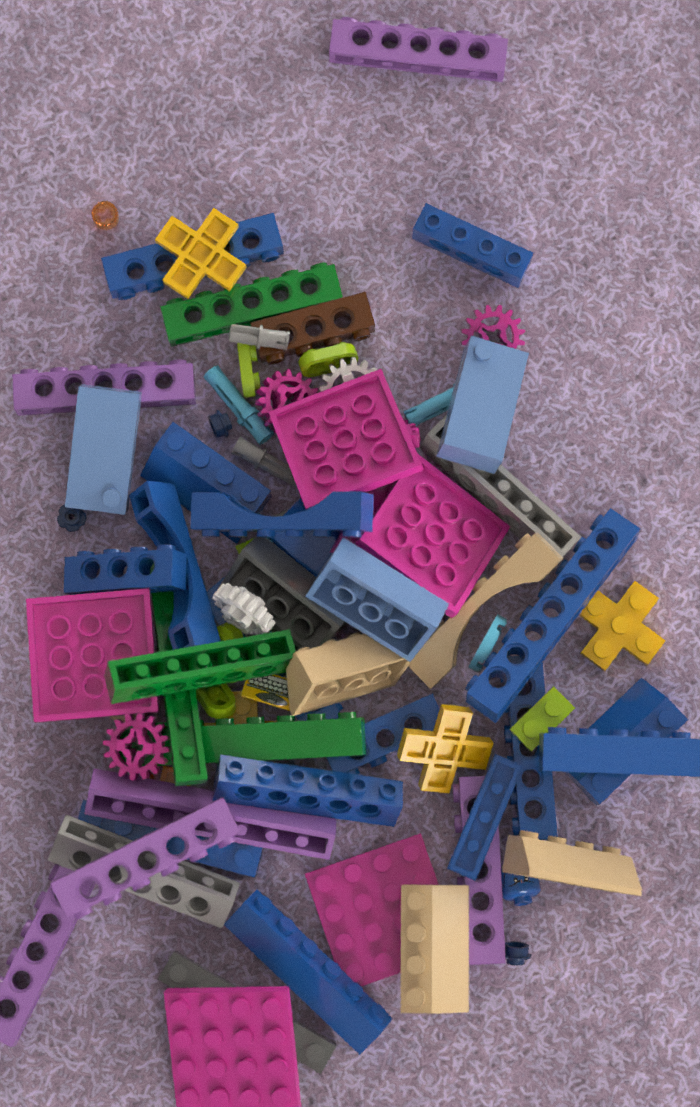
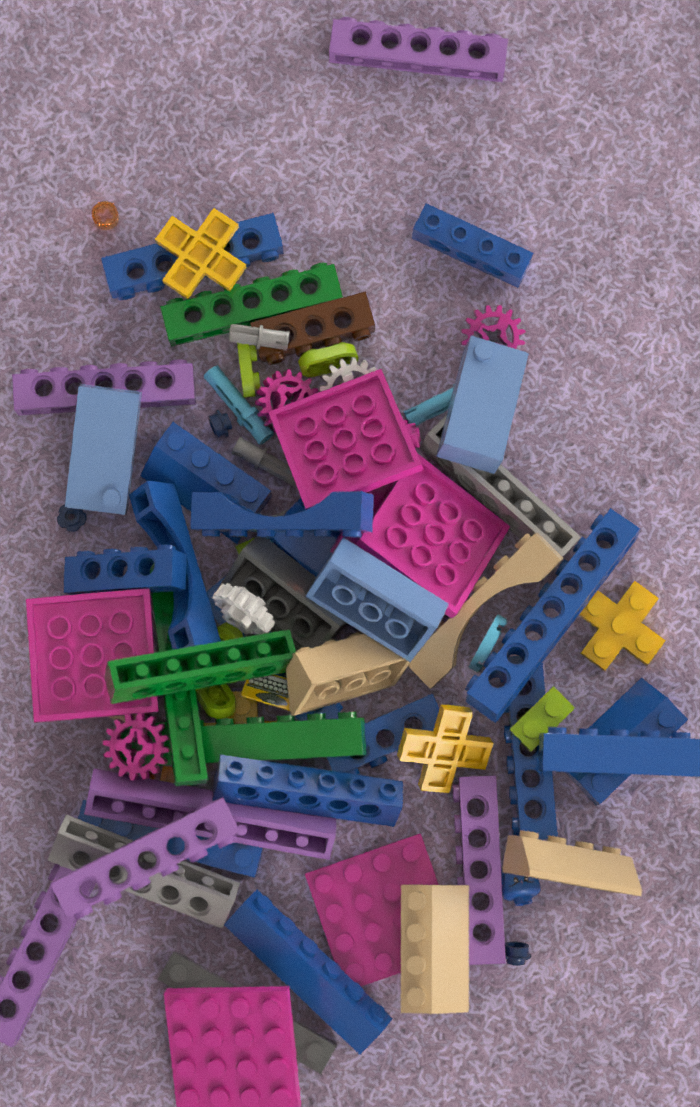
(485, 817): blue tile -> none

